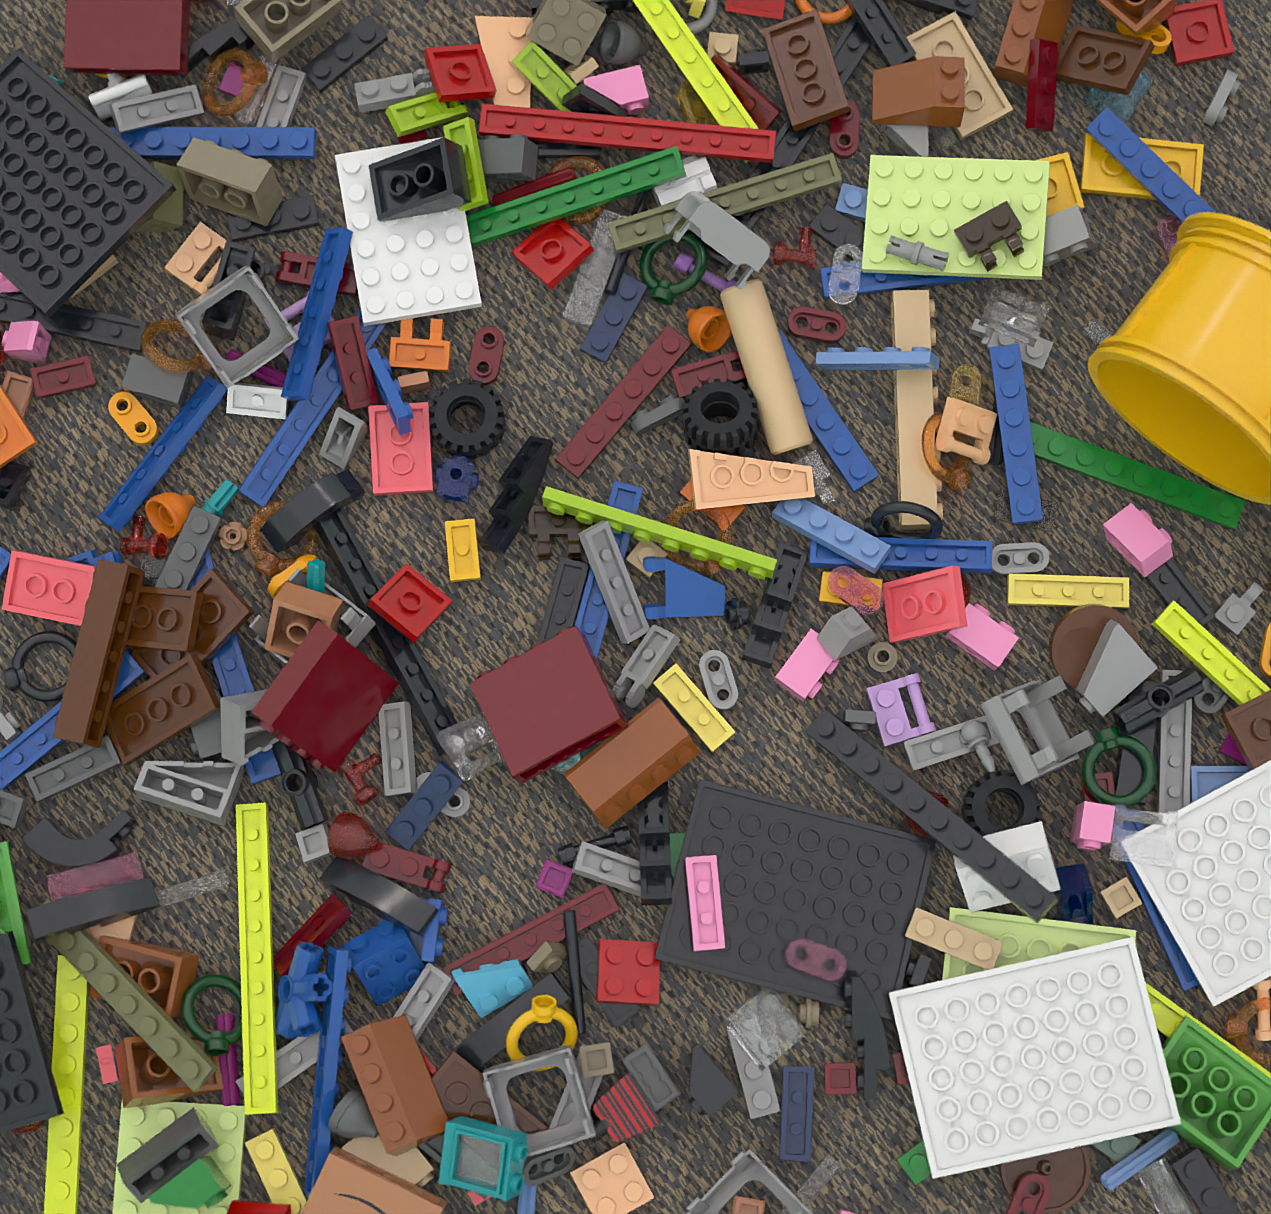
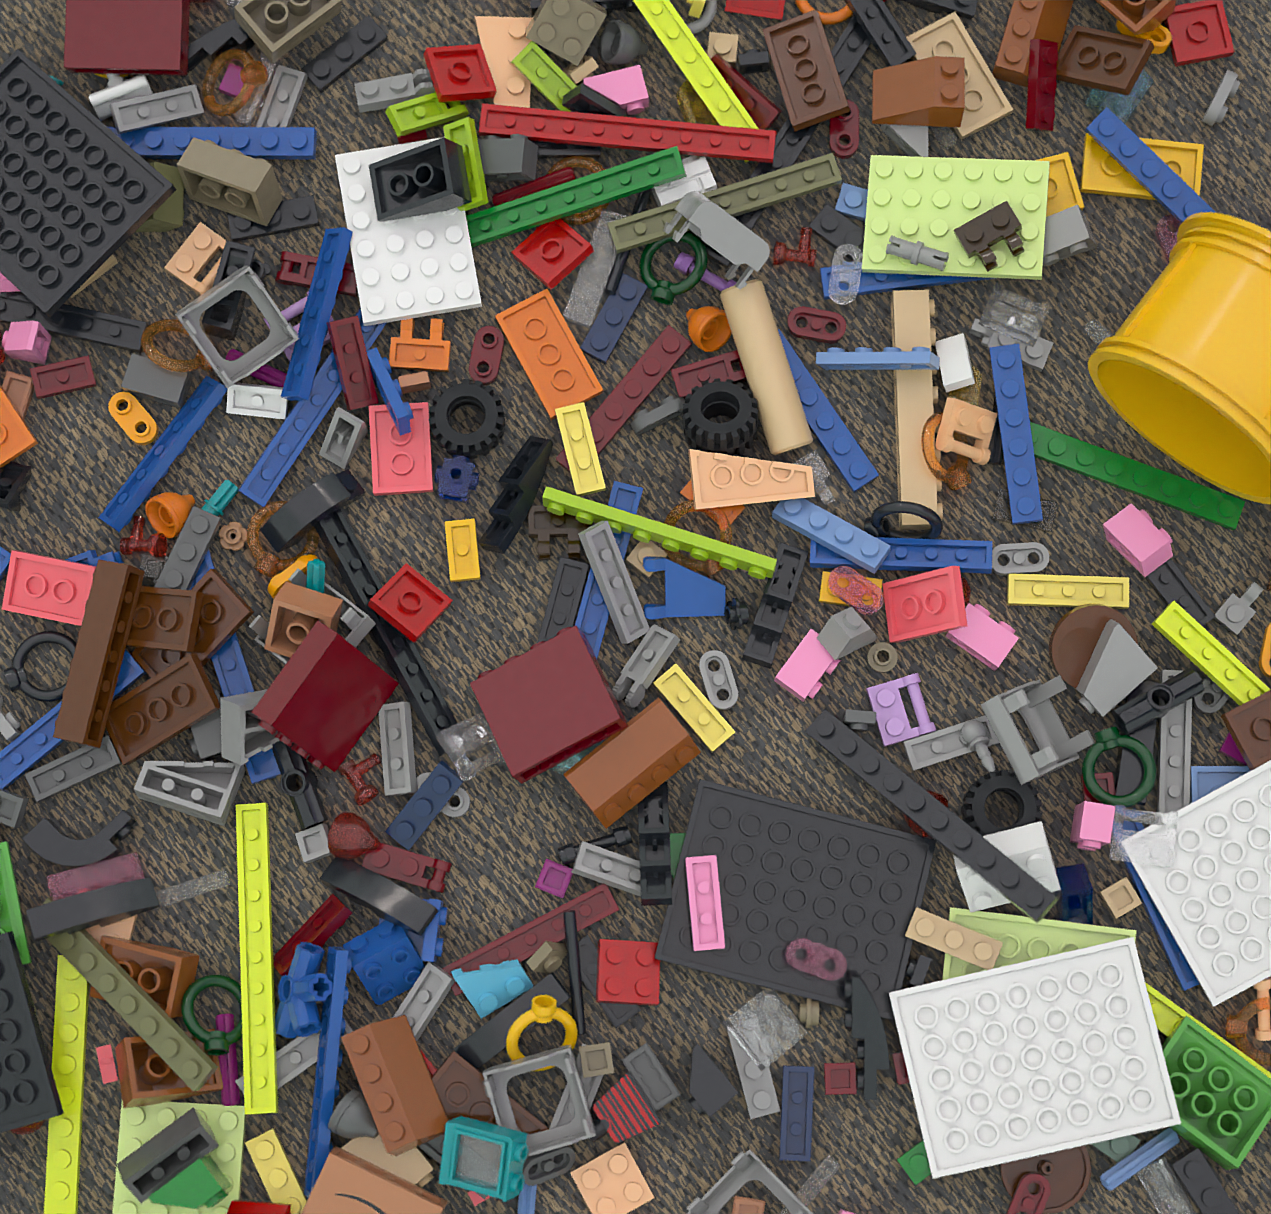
(548, 353): none -> orange plate
(580, 449): none -> light yellow plate
(954, 362): none -> white tile

